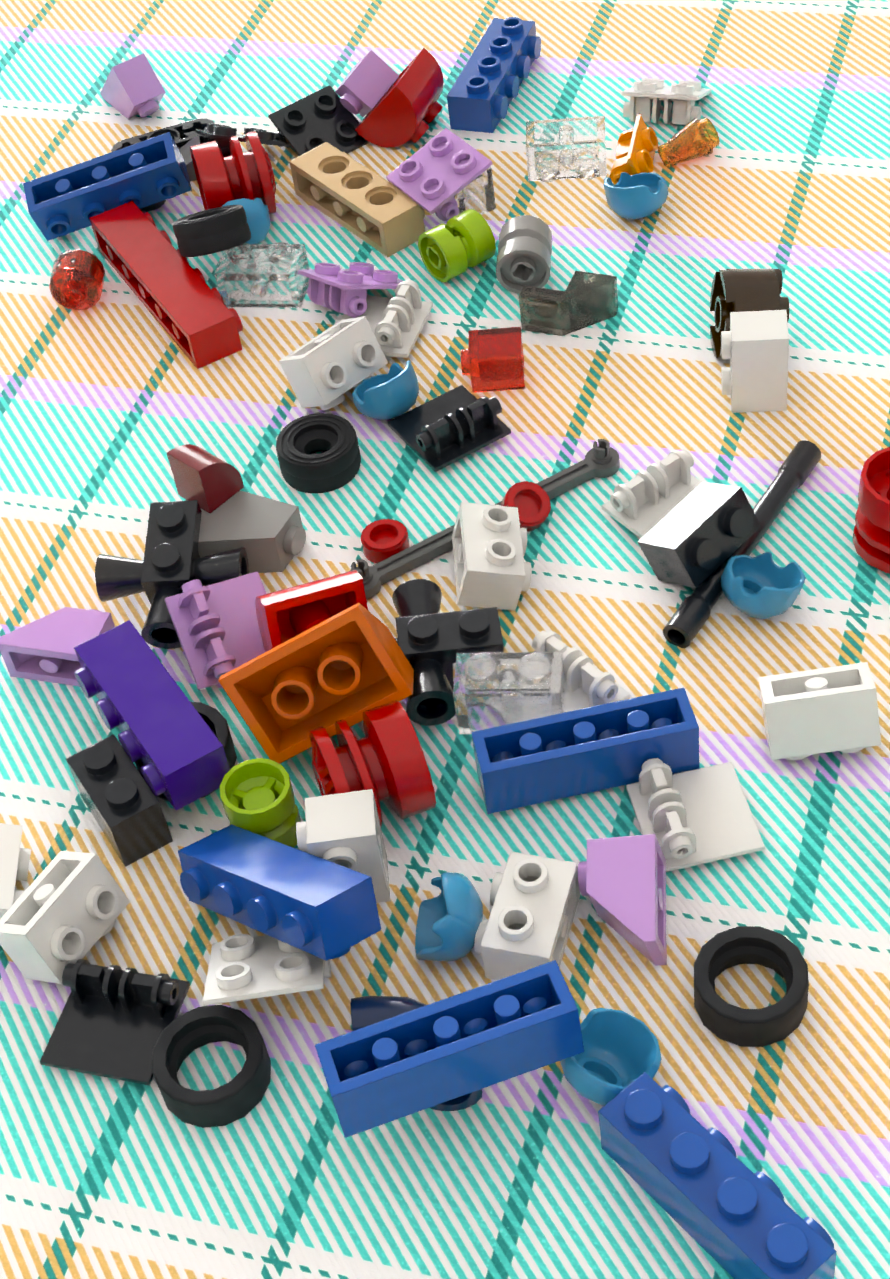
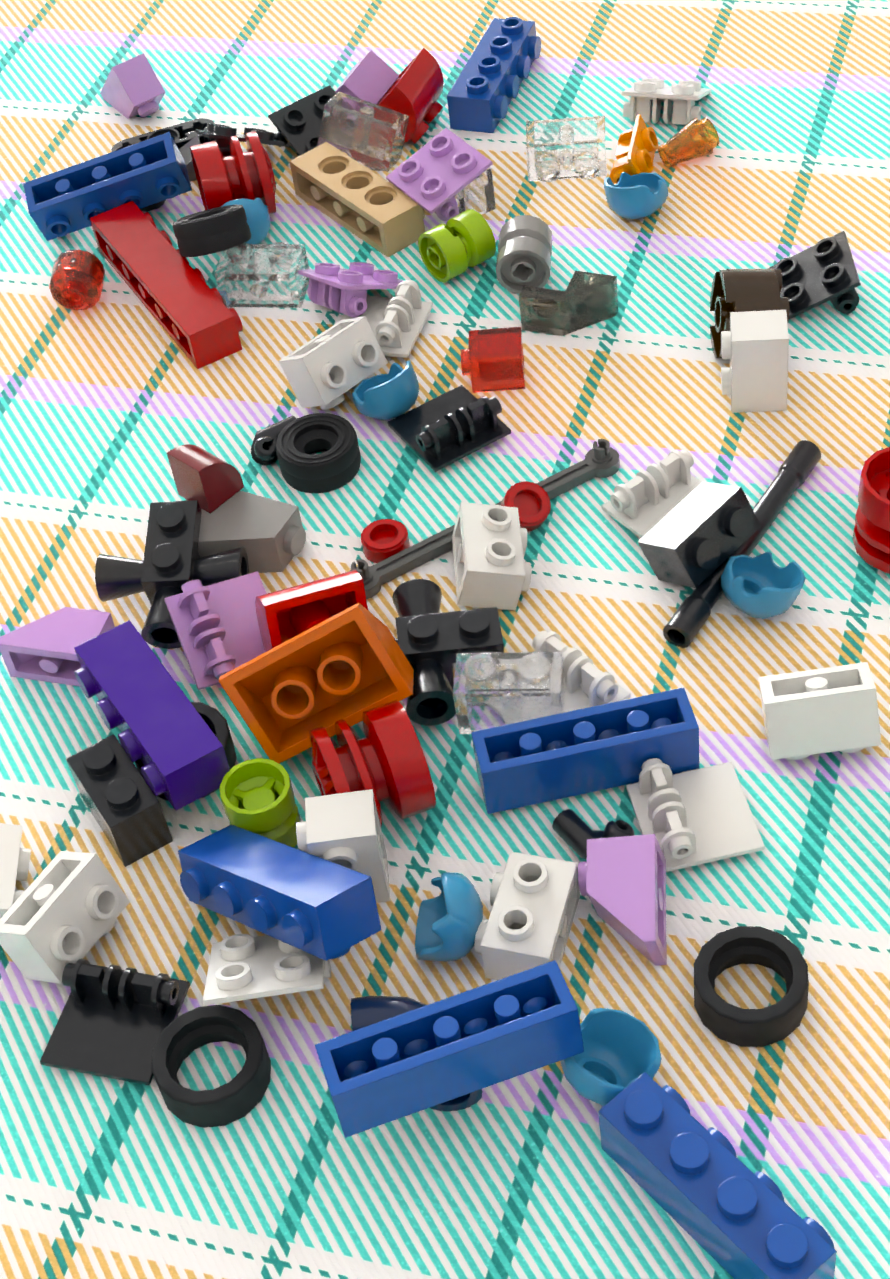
(264, 443): none -> black arm
(364, 131): none -> clear brick
(576, 831): none -> black arm
(819, 276): none -> black hinge

